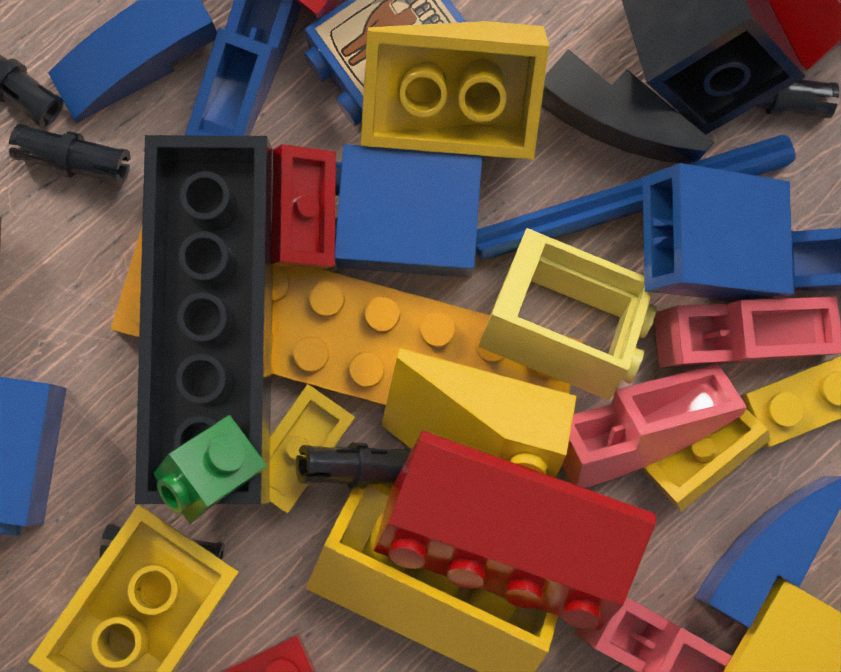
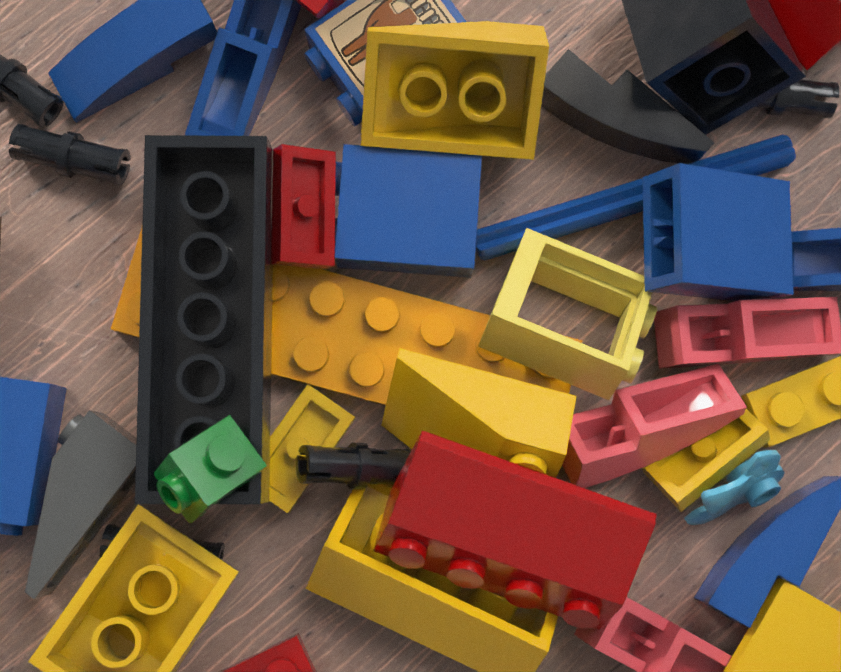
(82, 492): none -> dark grey slope
(750, 482): none -> medium azure plate

